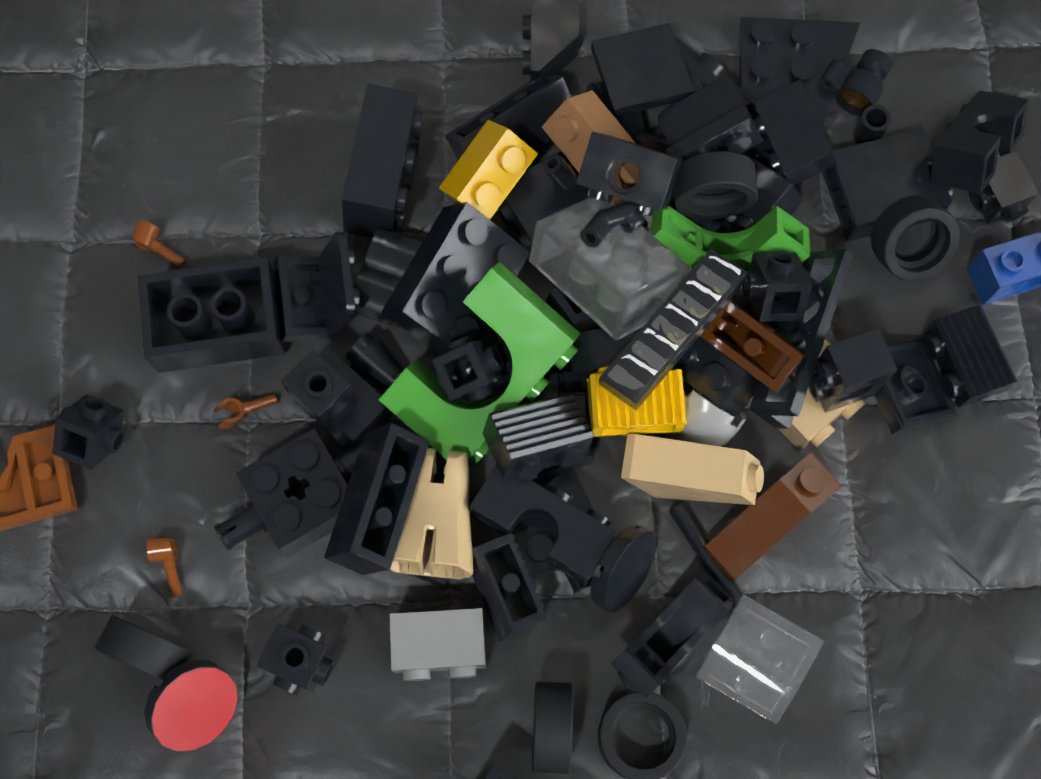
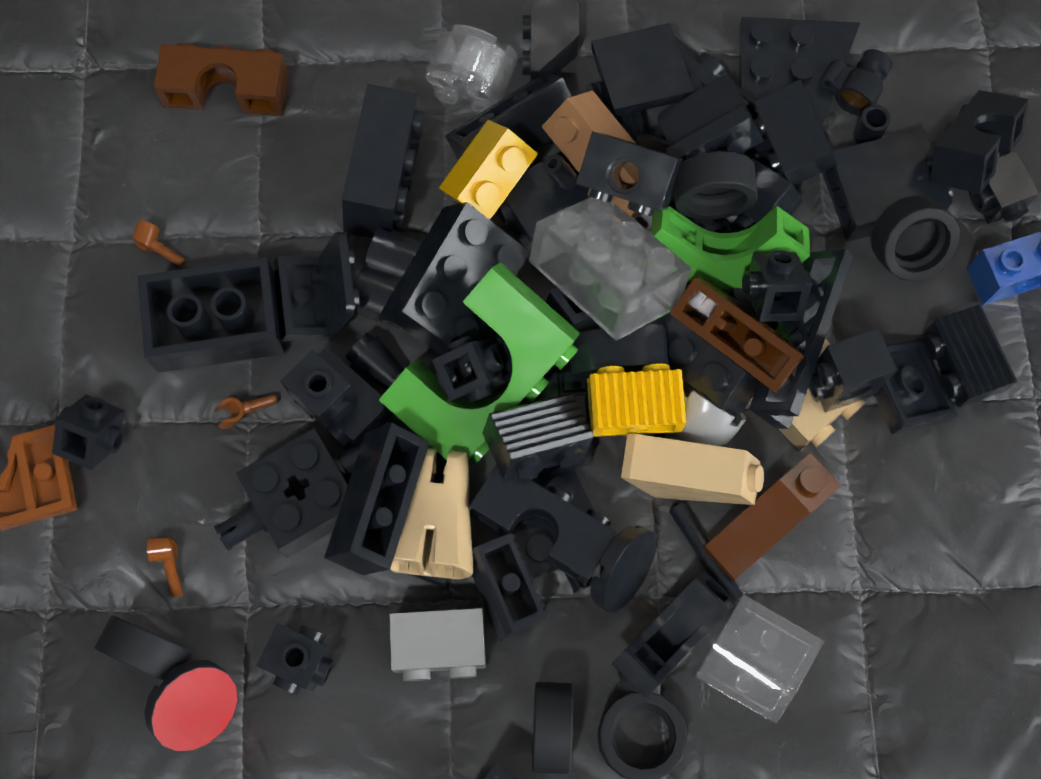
(190, 72): none -> reddish brown arch
(470, 67): none -> clear brick
(605, 220): black arm -> none
(673, 329): tile -> none

